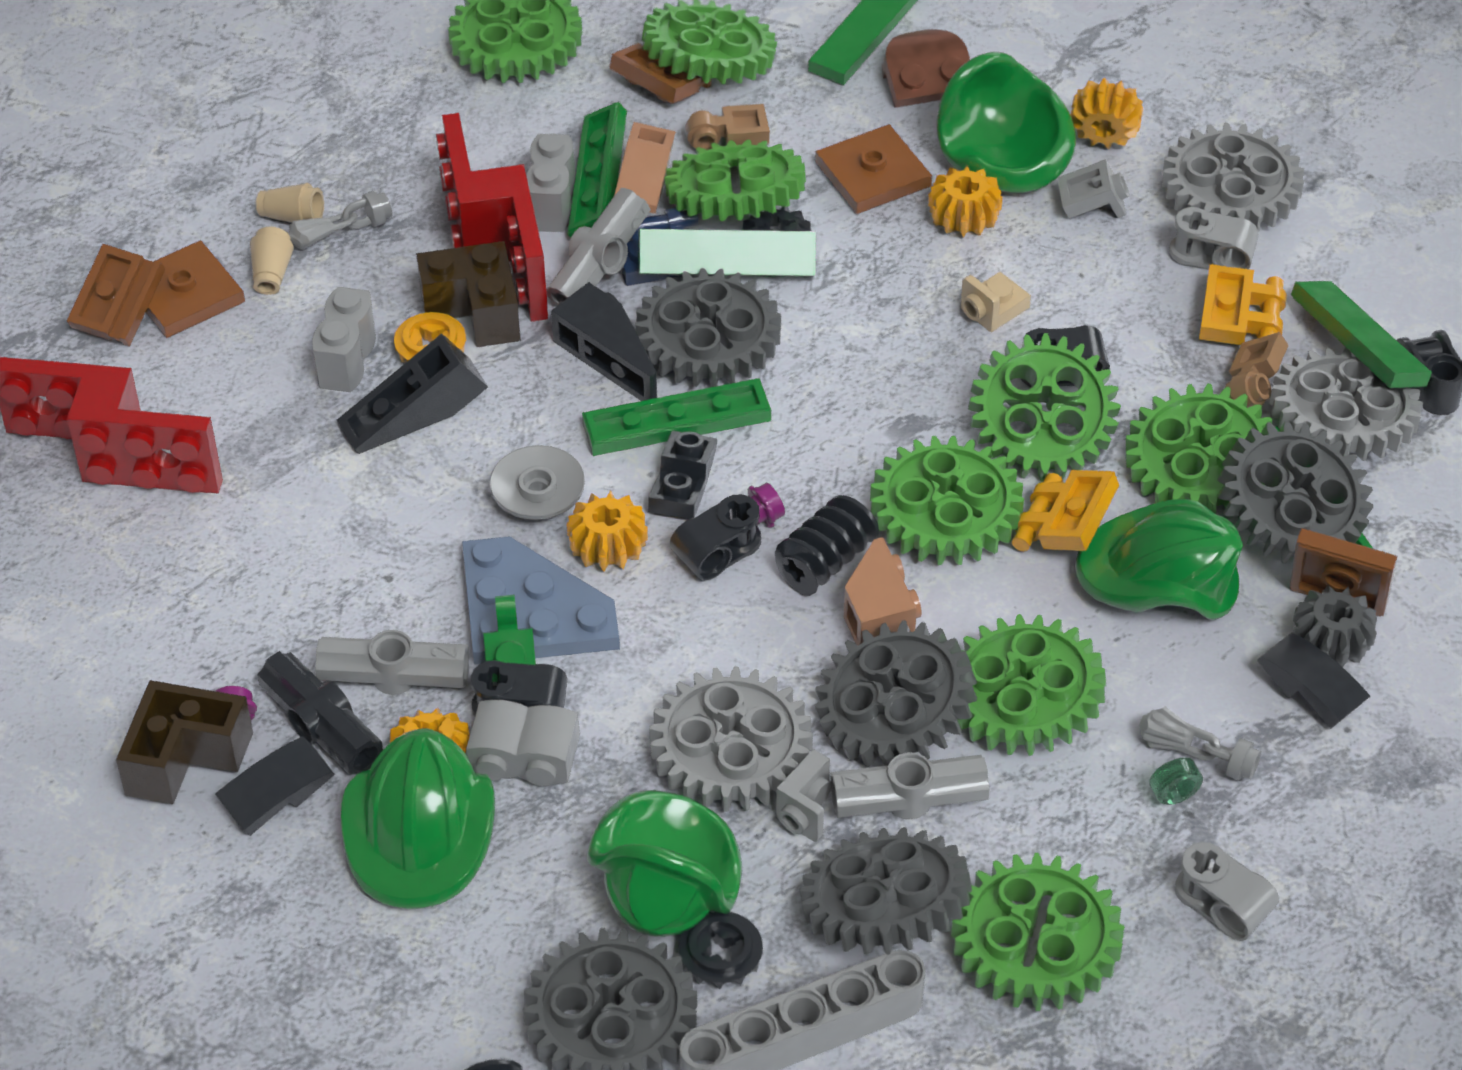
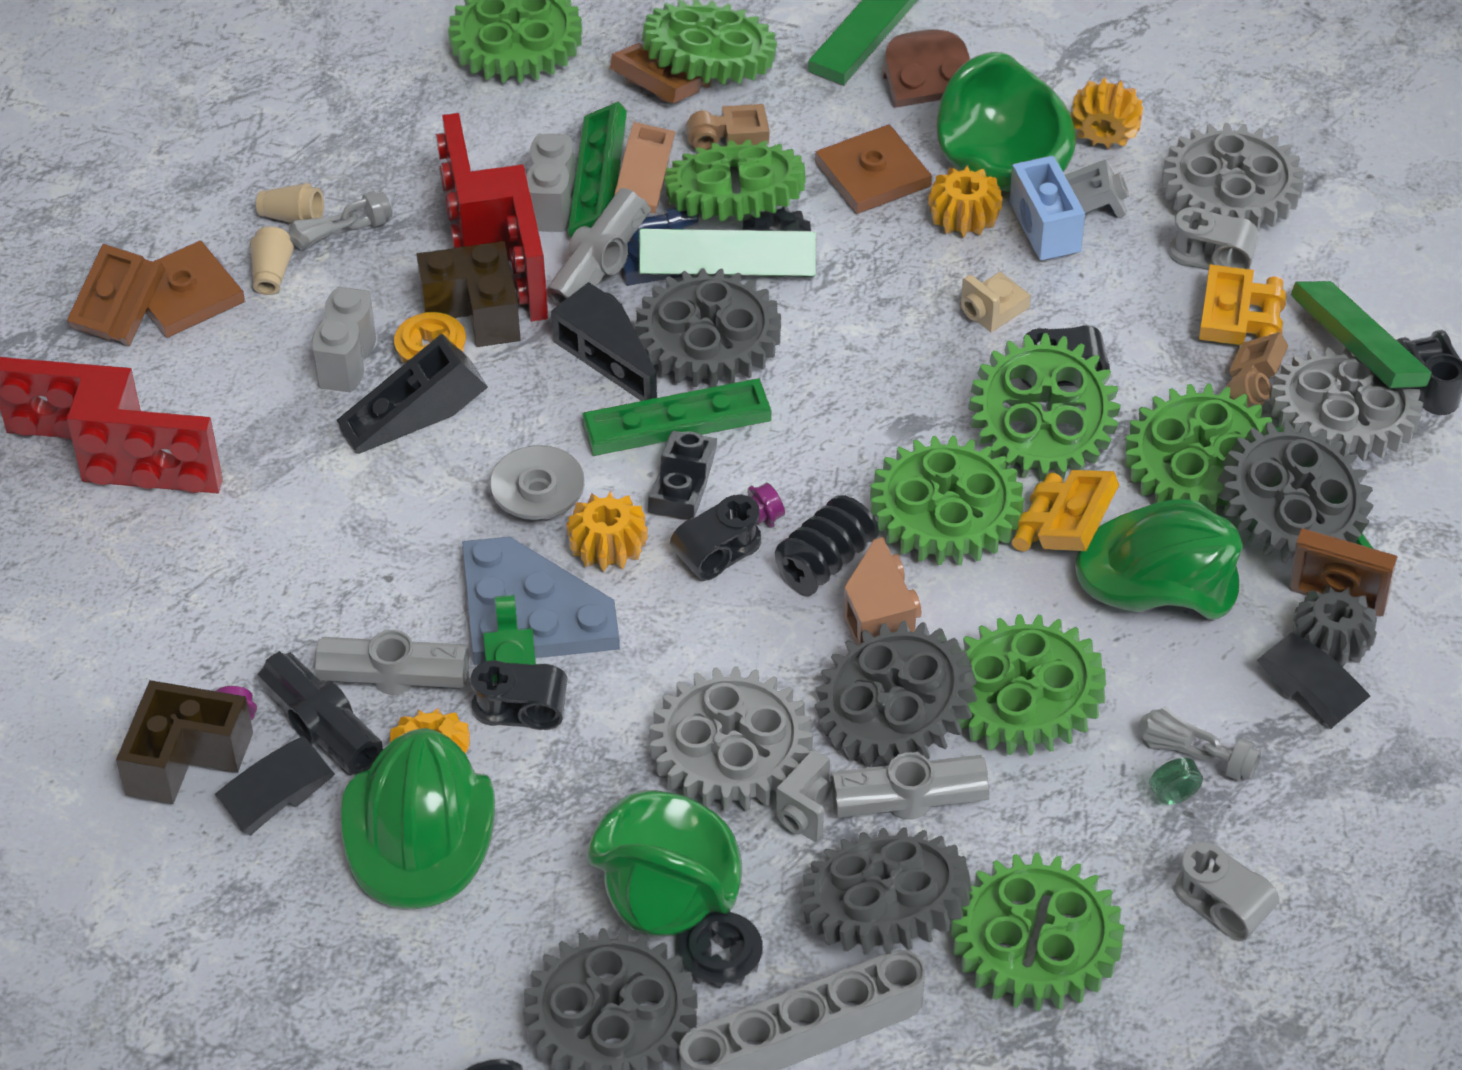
(523, 742): light grey brick -> none
(1047, 208): none -> light blue brick

